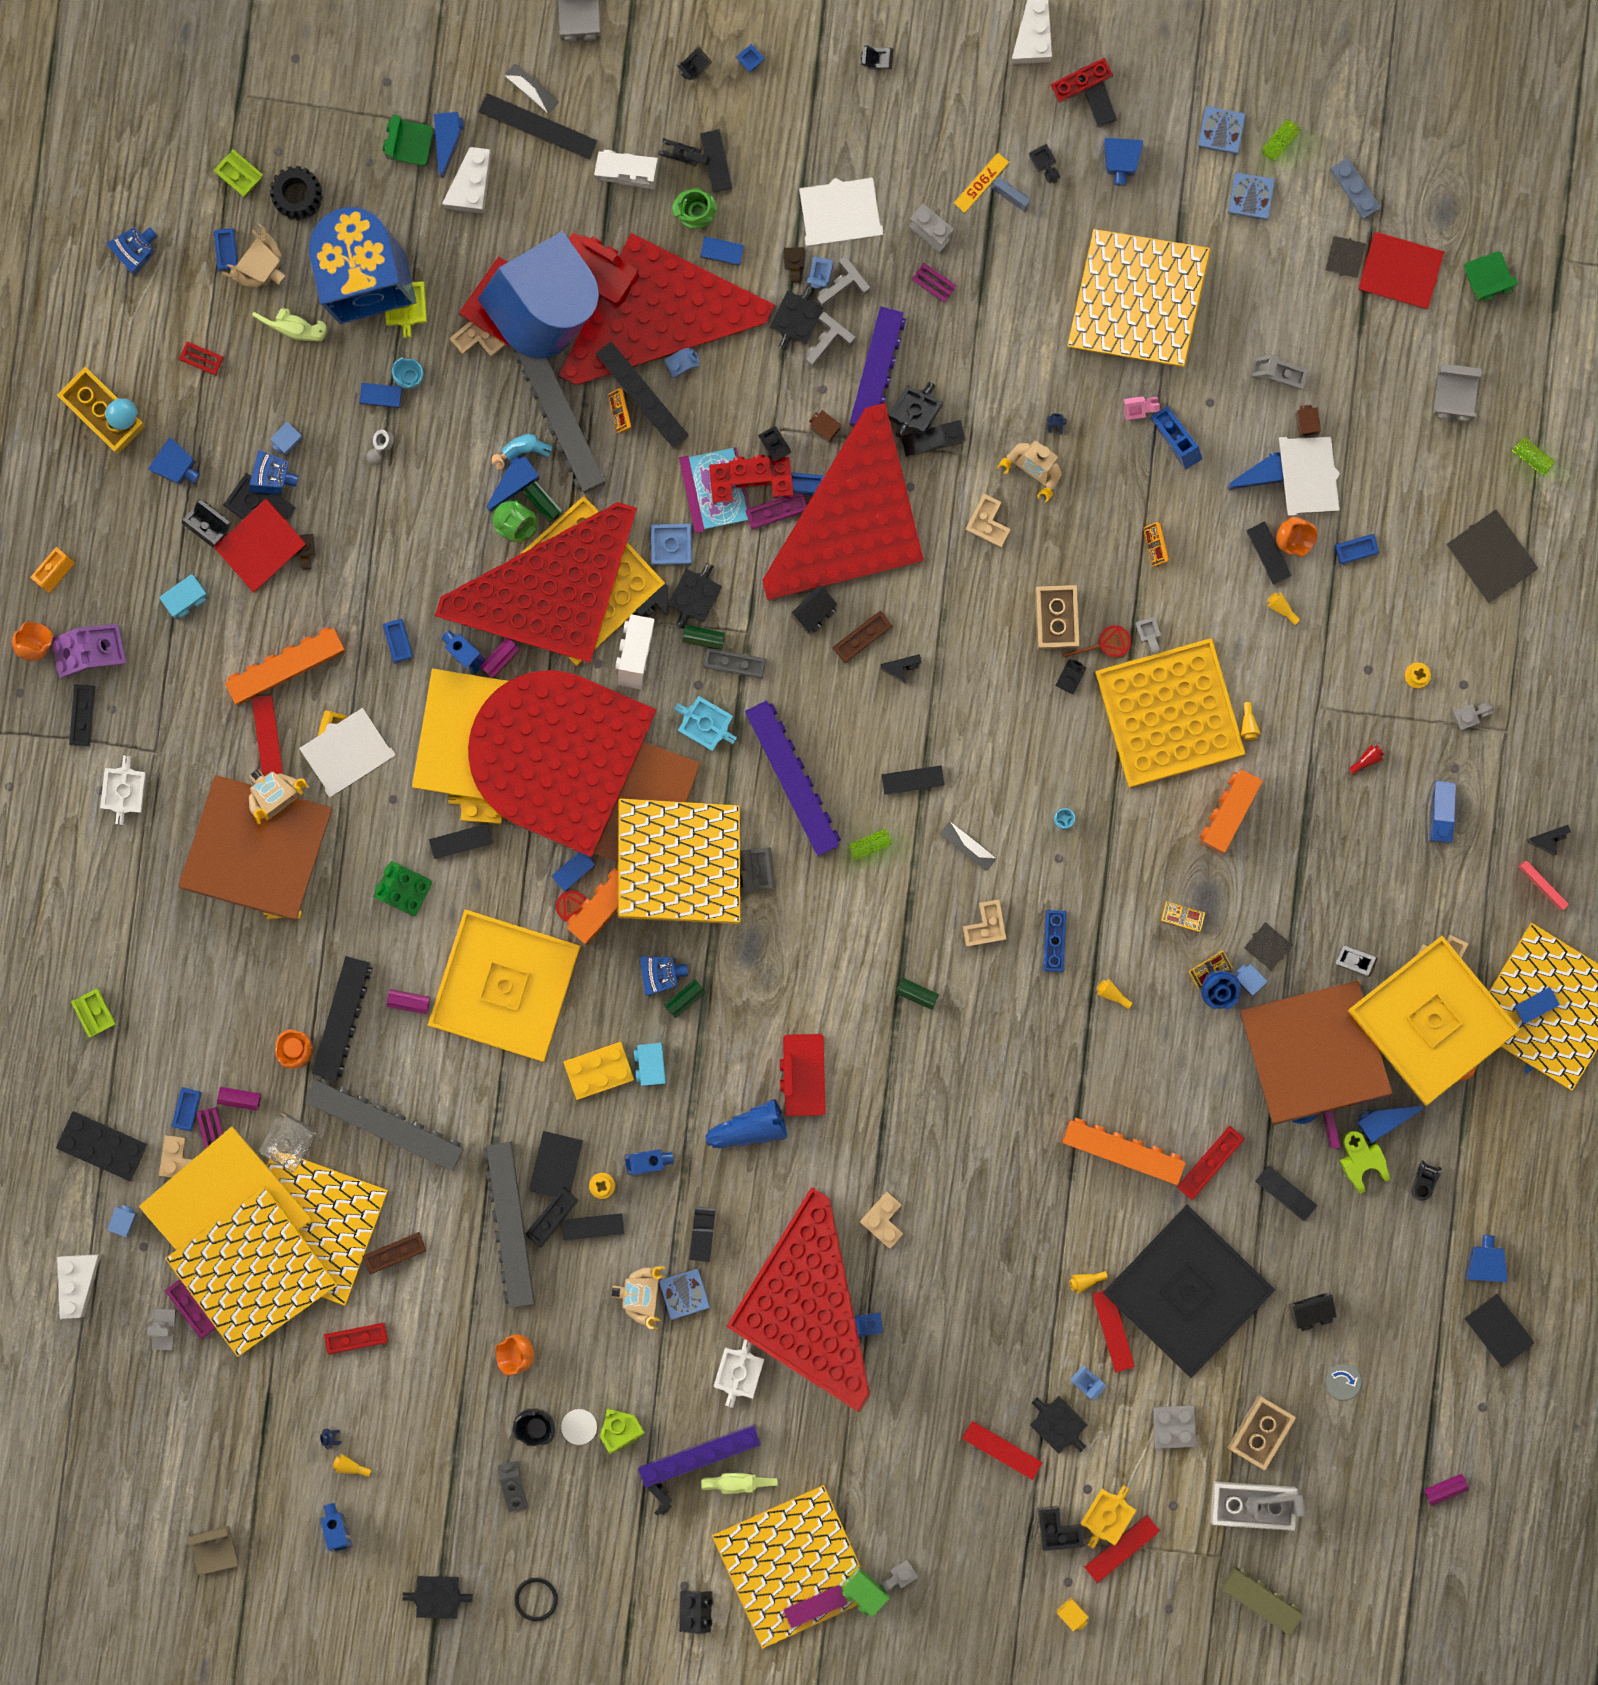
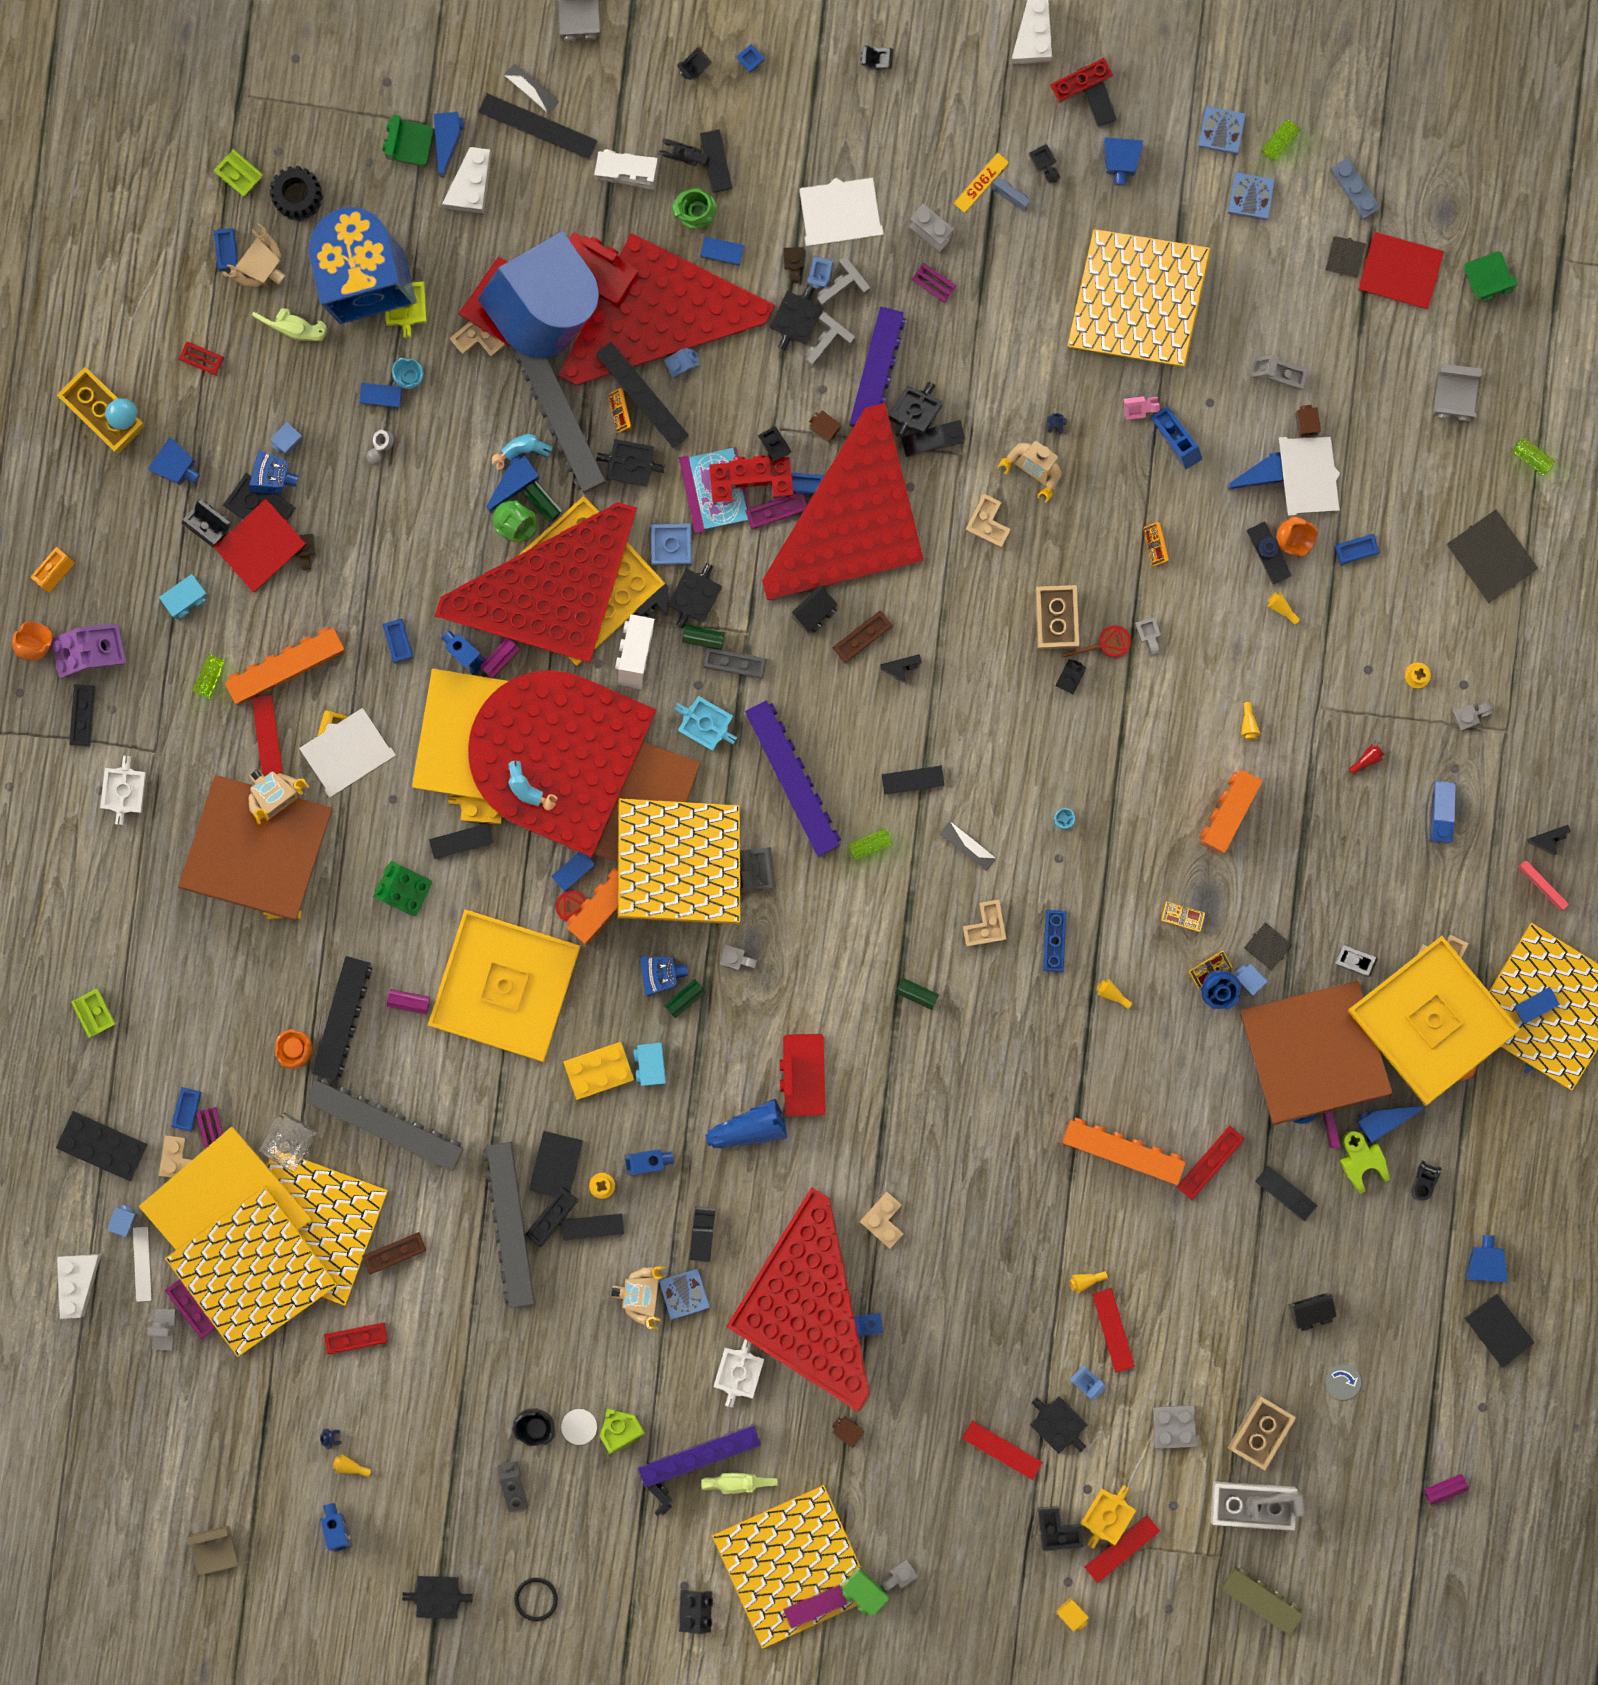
(133, 248): blue torso -> none
(142, 1264): none -> white sticker
(208, 676): none -> clear neon green axle
(239, 1098): magenta axle -> none
(514, 1354): orange piece -> none
(523, 790): none -> medium azure arm
(630, 462): none -> black plate
(734, 958): none -> light grey plate
(847, 1430): none -> reddish brown brick
(1170, 713): yellow tile -> none
(1188, 1291): black tile -> none
(1268, 547): none -> dark blue plate

